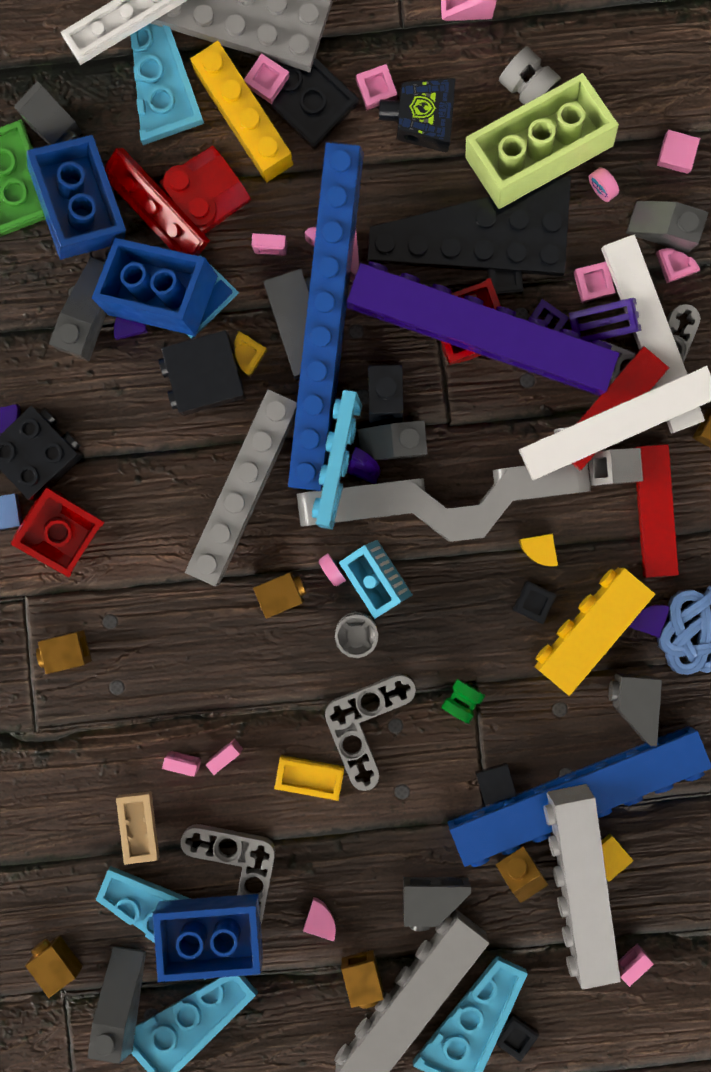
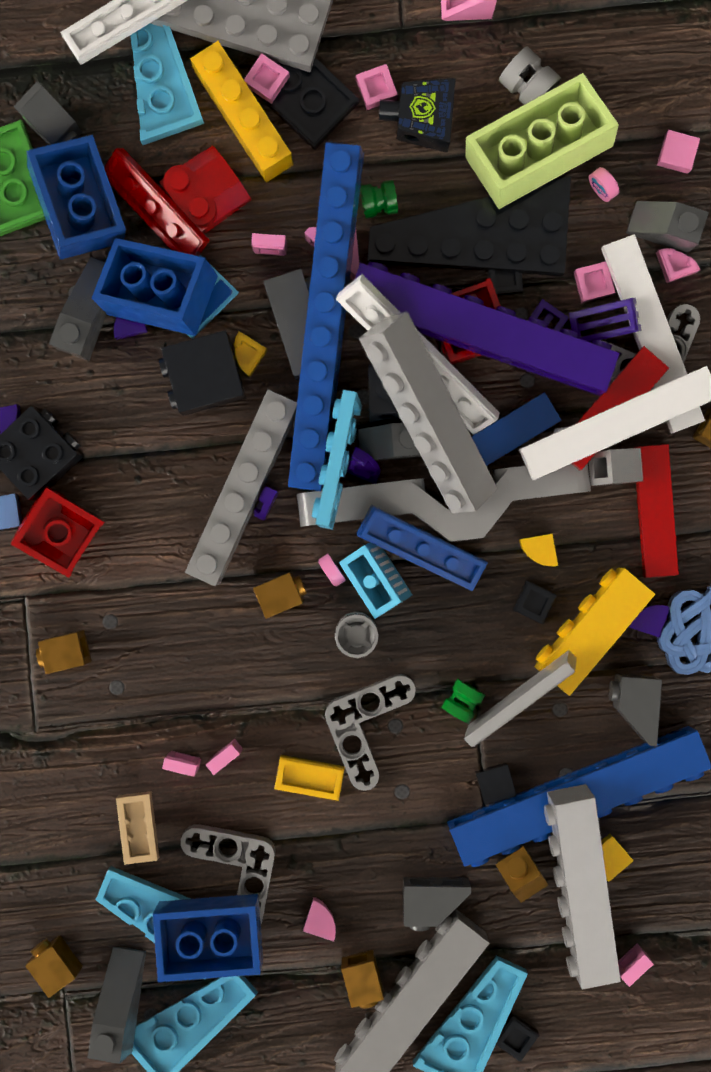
(266, 501): none -> dark purple tile
(370, 307): none -> white tile
(378, 199): none -> green wheel
(421, 548): none -> blue tile
(428, 412): none -> light grey brick
(516, 428): none -> blue tile
(521, 698): none -> light grey tile

